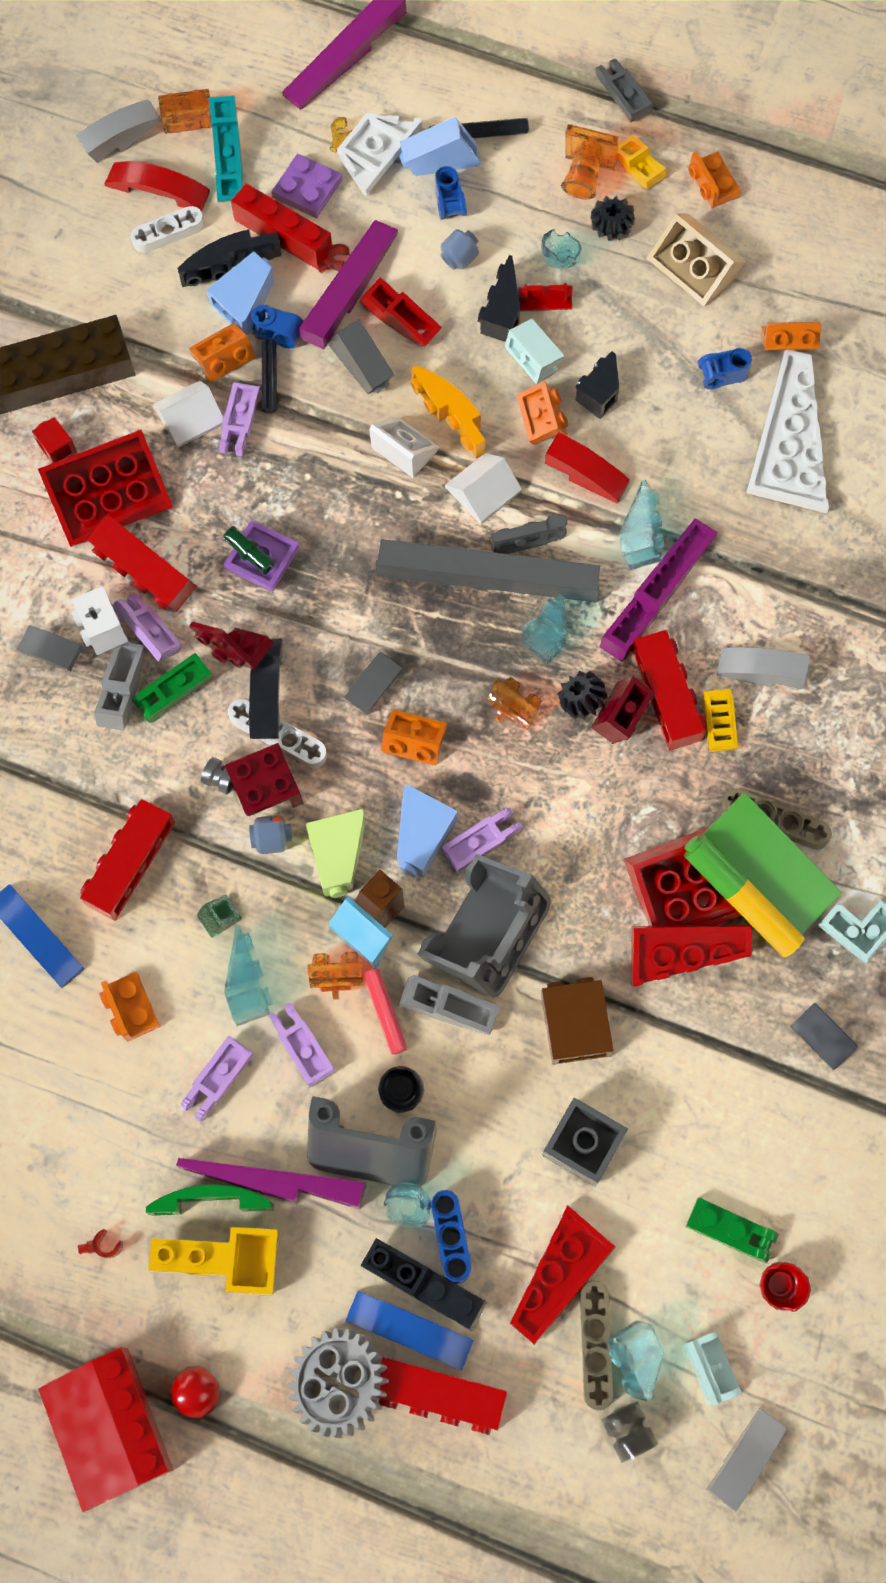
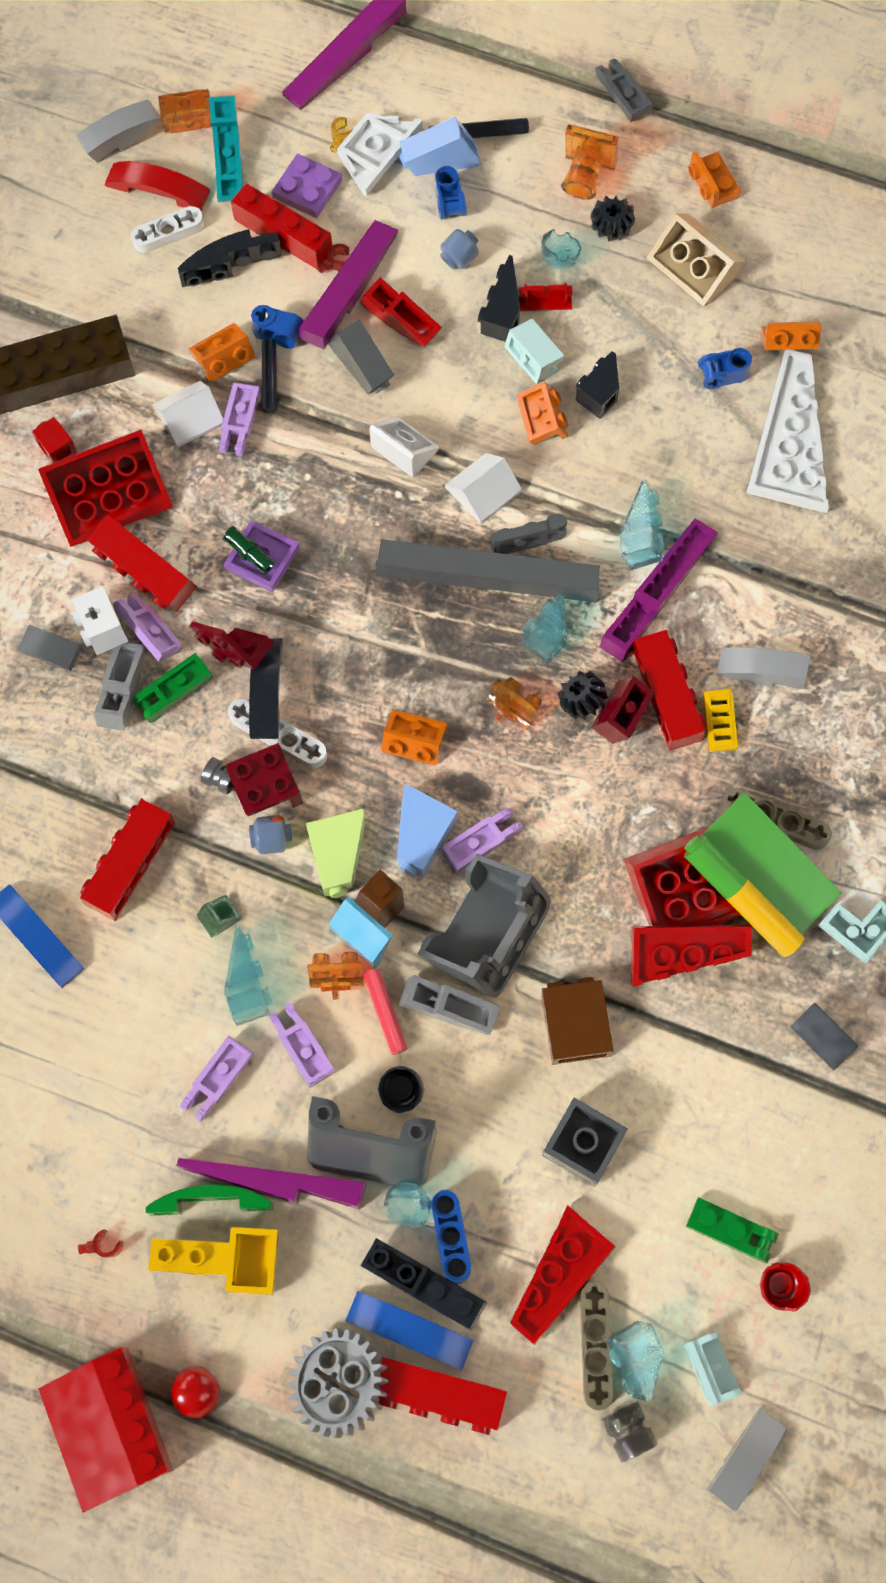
(130, 1007): orange bracket -> none
(242, 290): light blue slope -> none
(373, 682): dark grey slope -> none
(451, 404): light orange slope -> none
(586, 468): red slope -> none
(638, 162): yellow slope -> none

